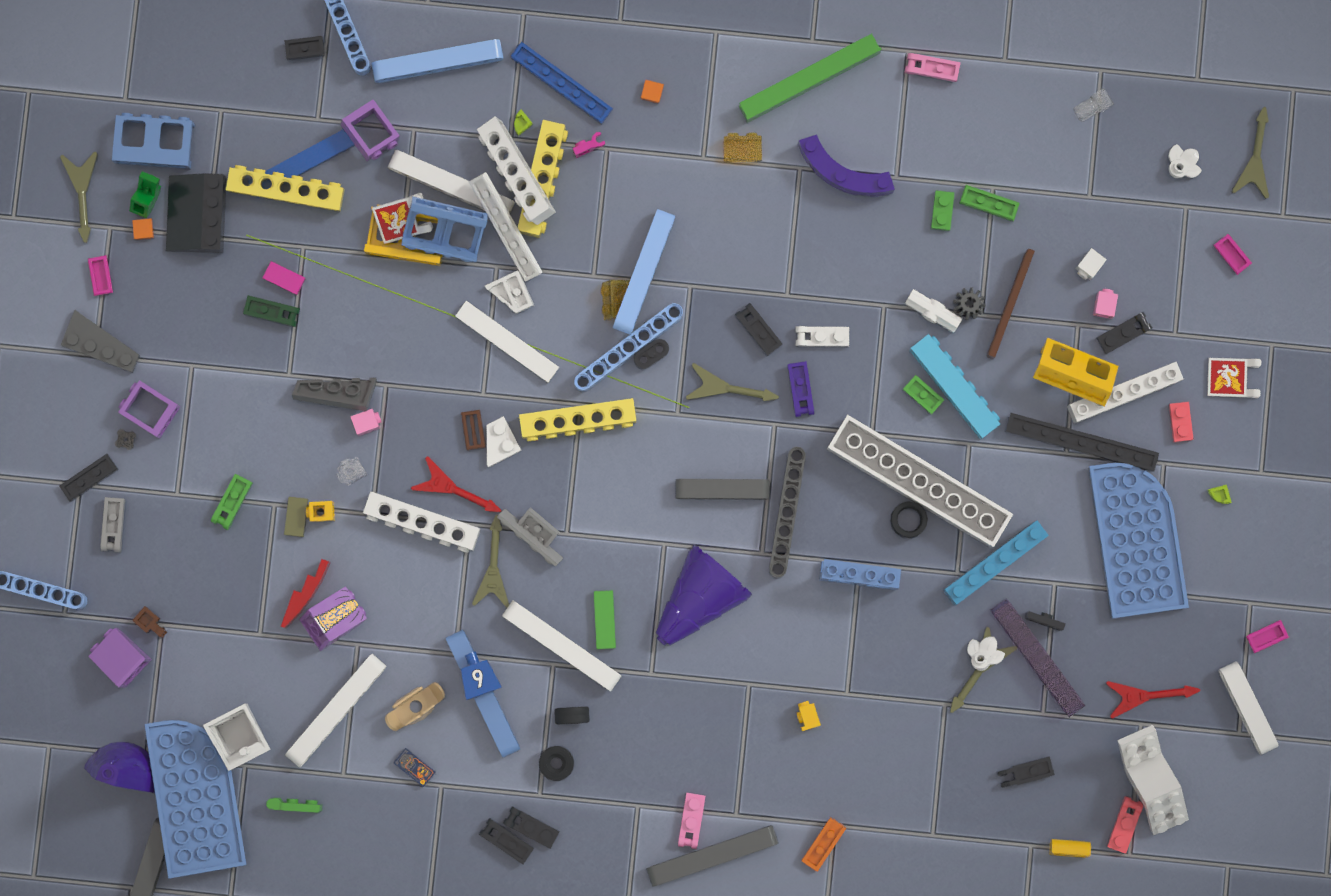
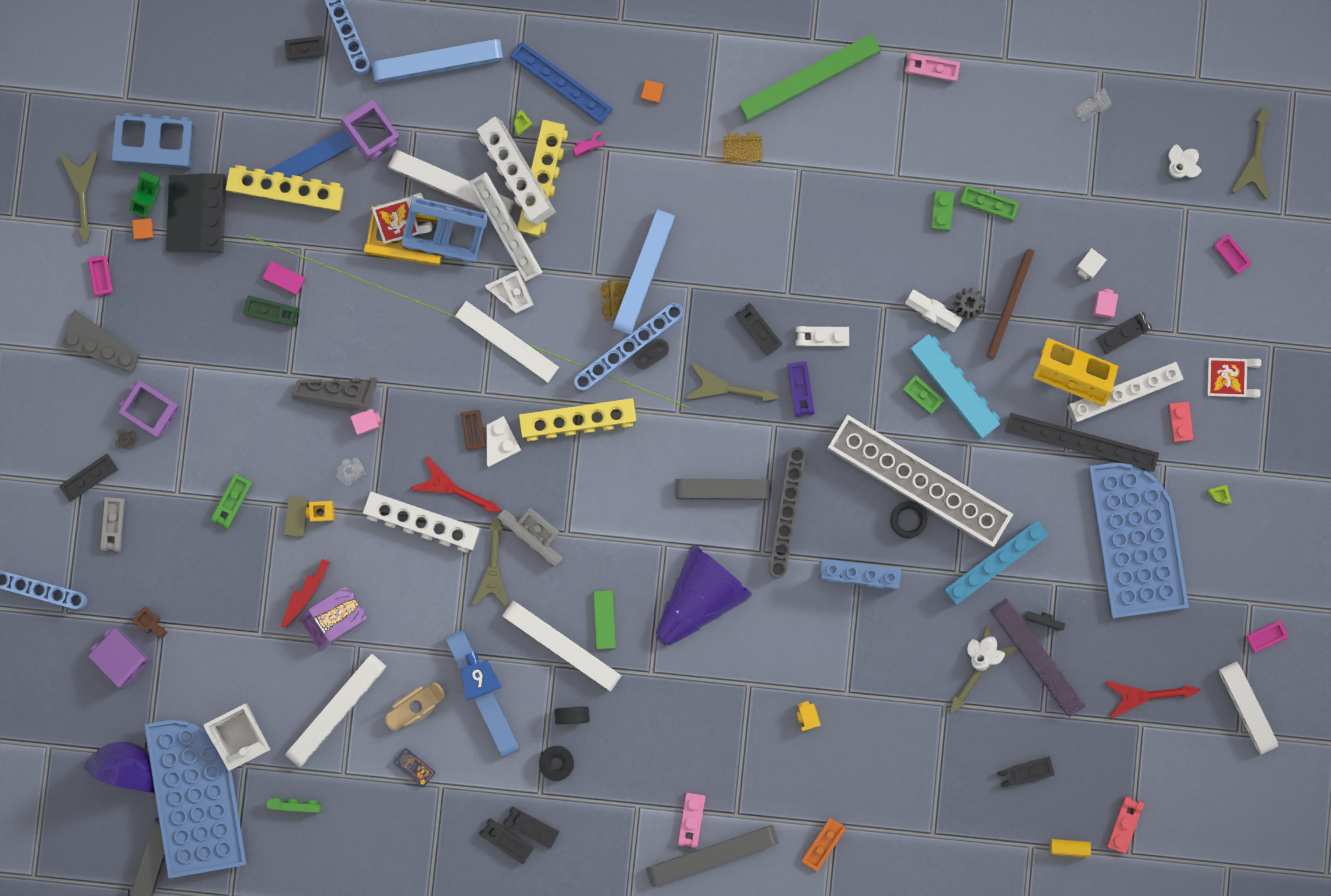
(841, 177): dark purple brick -> none
(1153, 780): white bracket -> none

